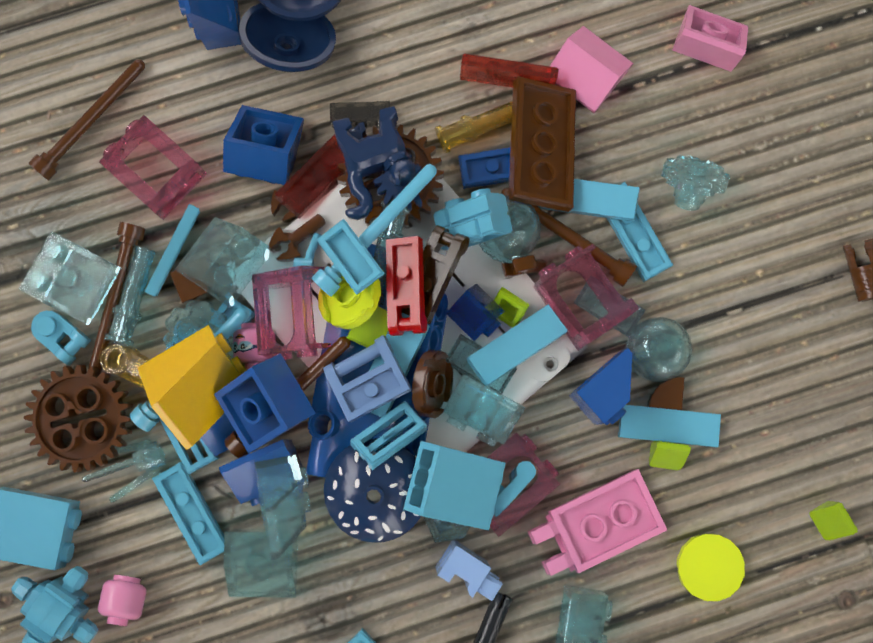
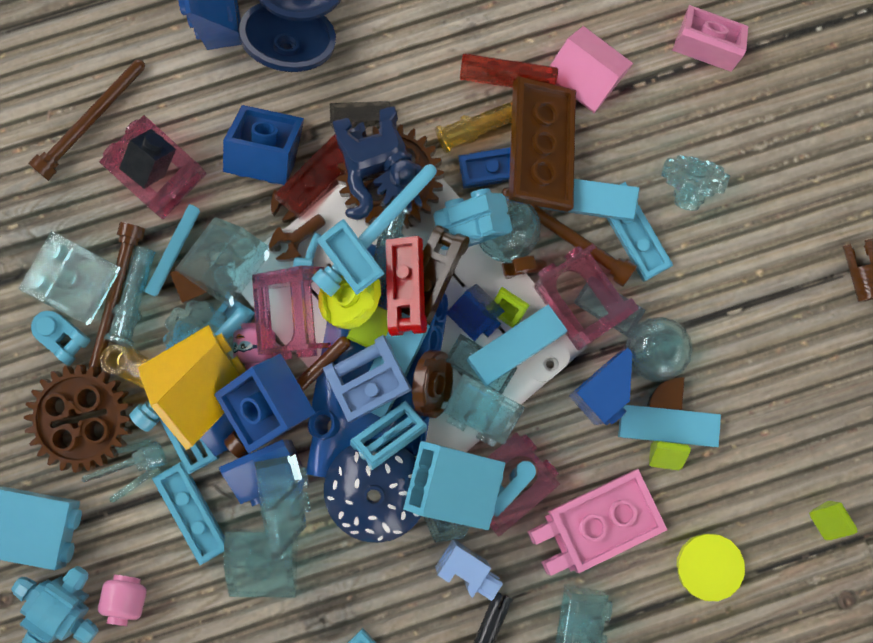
(147, 158): none -> black brick

